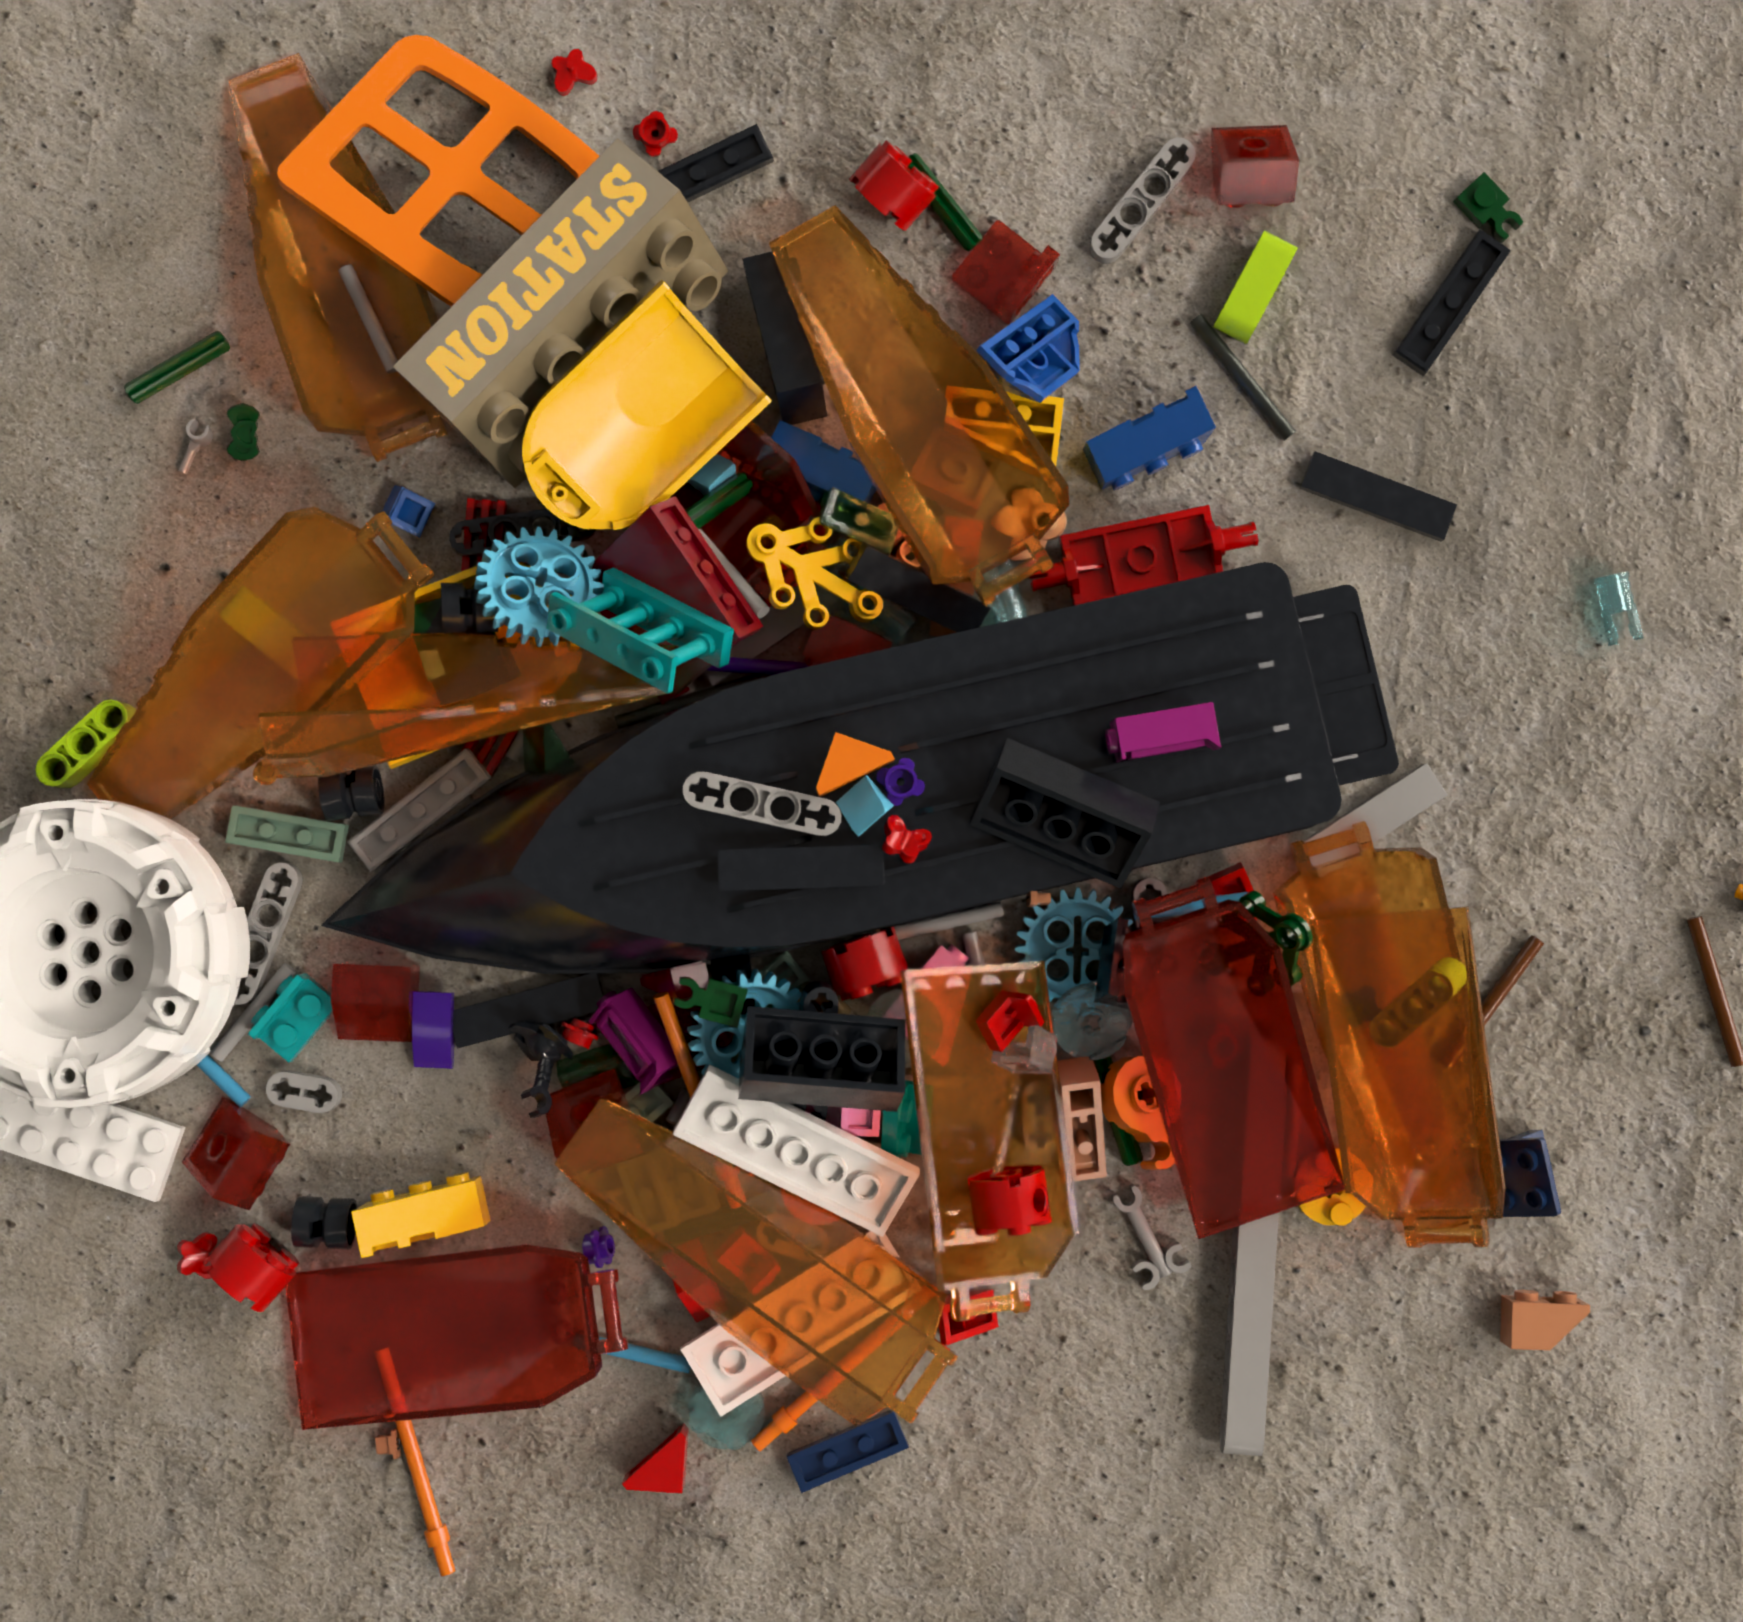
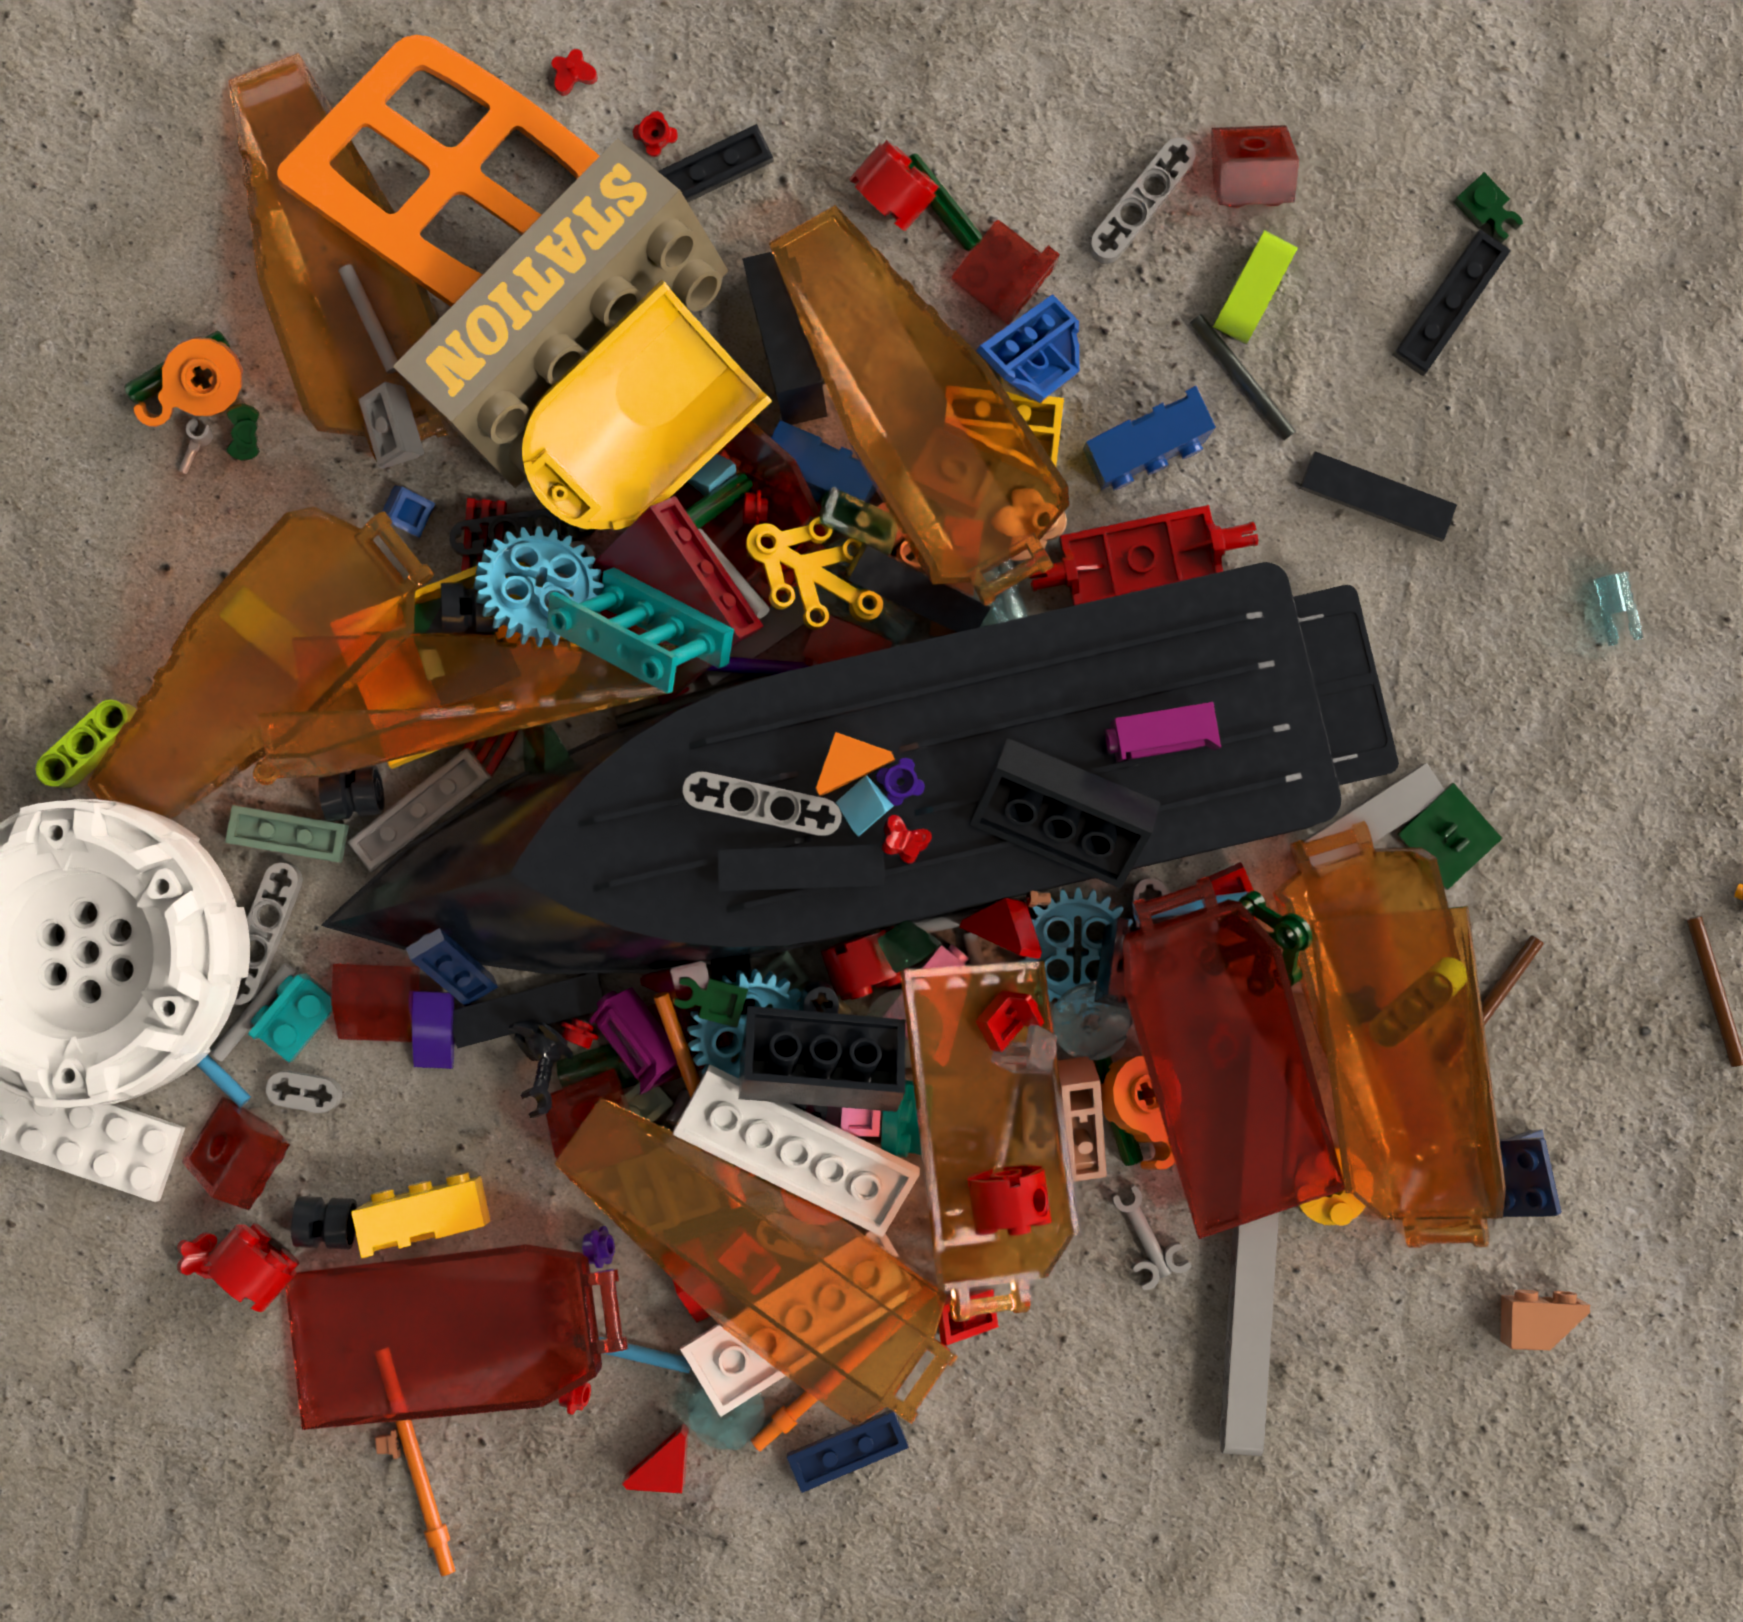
(184, 393): none -> orange piece
(391, 425): none -> light grey slope
(451, 967): none -> dark blue plate
(576, 1399): none -> red plate
(754, 508): none -> red plate
(907, 945): none -> clear green slope
(1006, 925): none -> red slope
(1451, 832): none -> dark green piece

